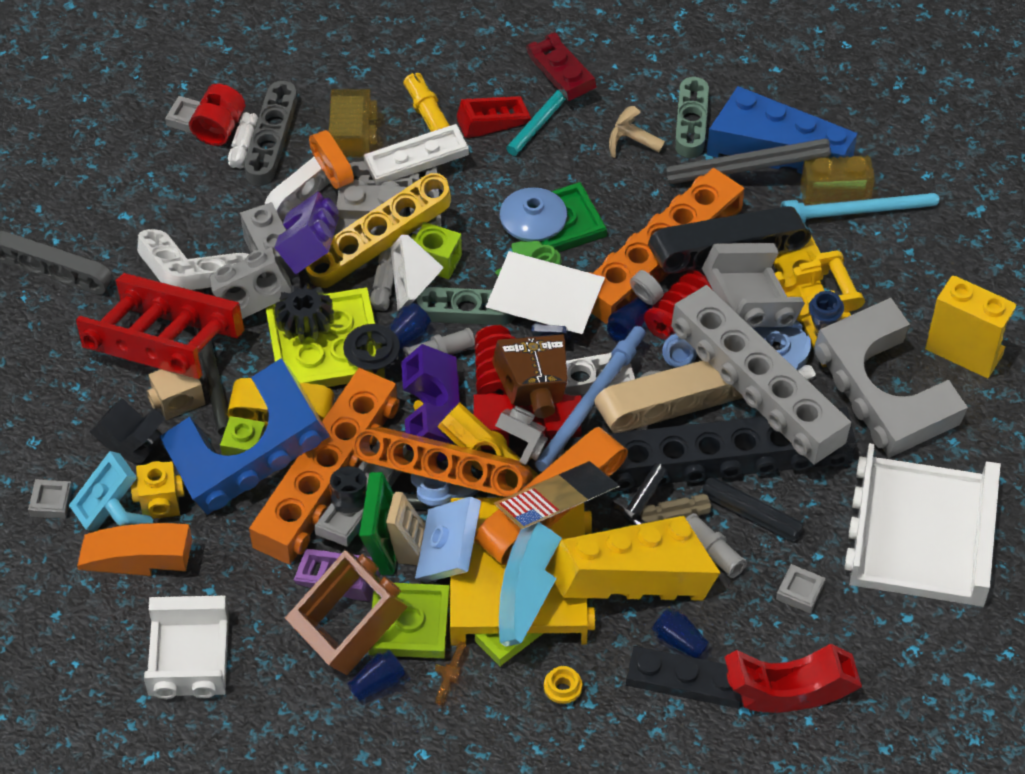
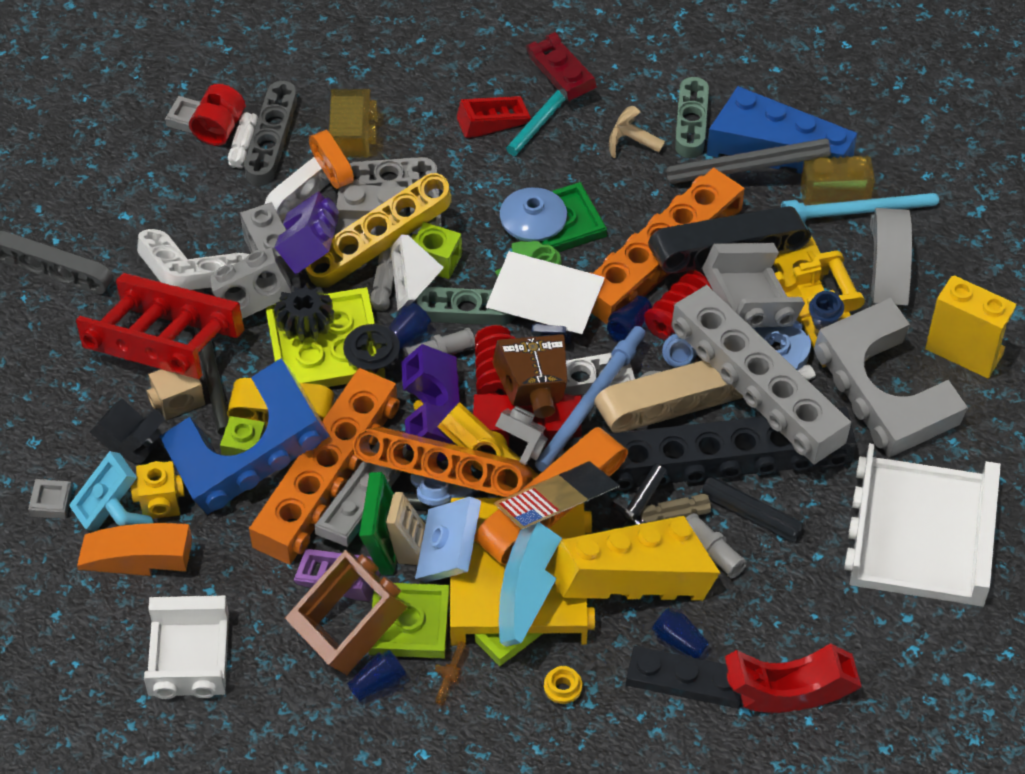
(348, 489): black wheel -> none
(416, 154): white tile -> none
(425, 102): yellow pin -> none
(646, 287): light grey tile -> none
(800, 588): light grey tile -> none
(891, 255): none -> light grey arch

